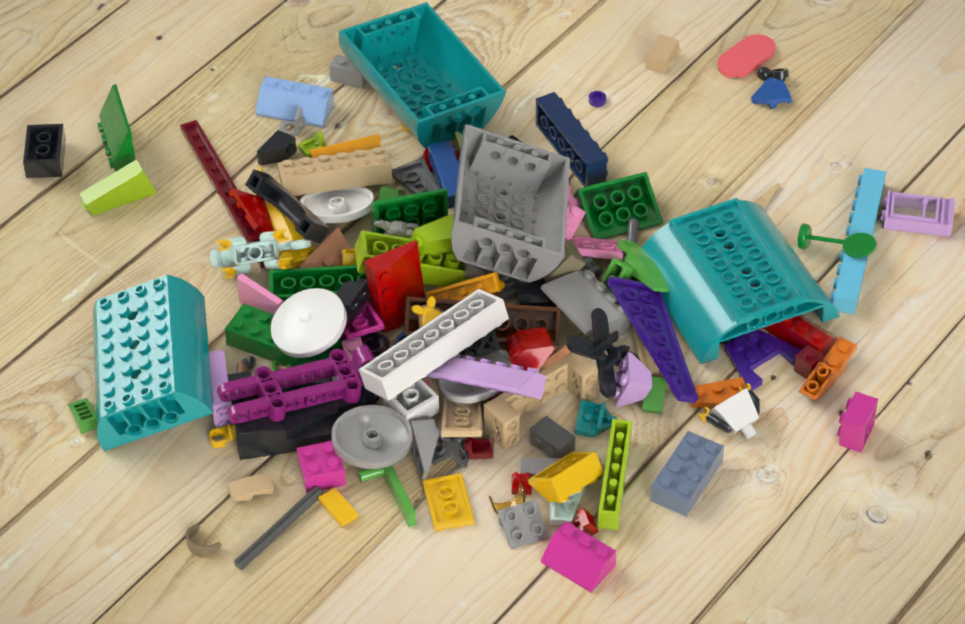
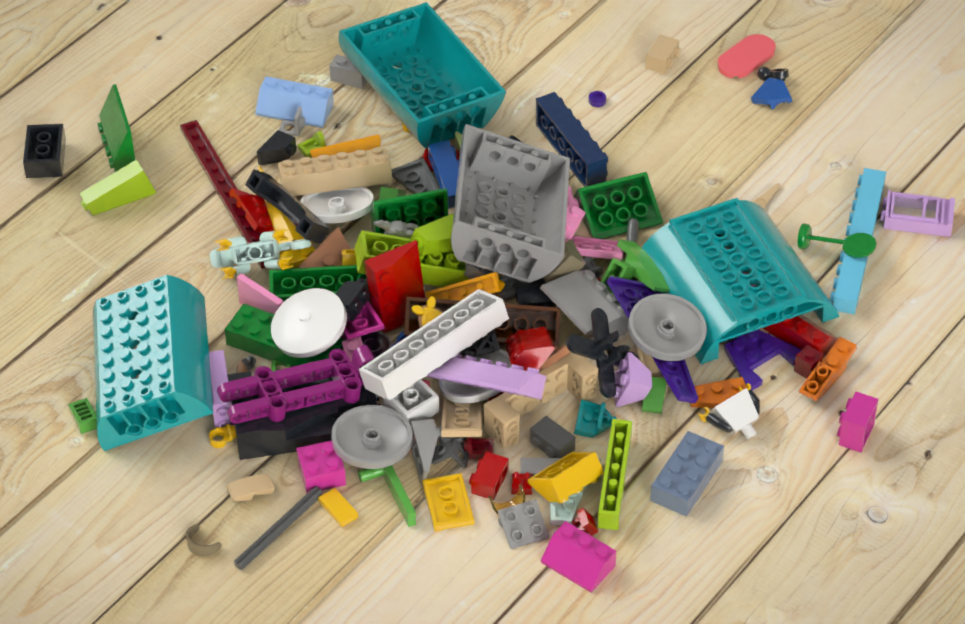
(489, 475): none -> red brick
(667, 327): none -> light grey dish

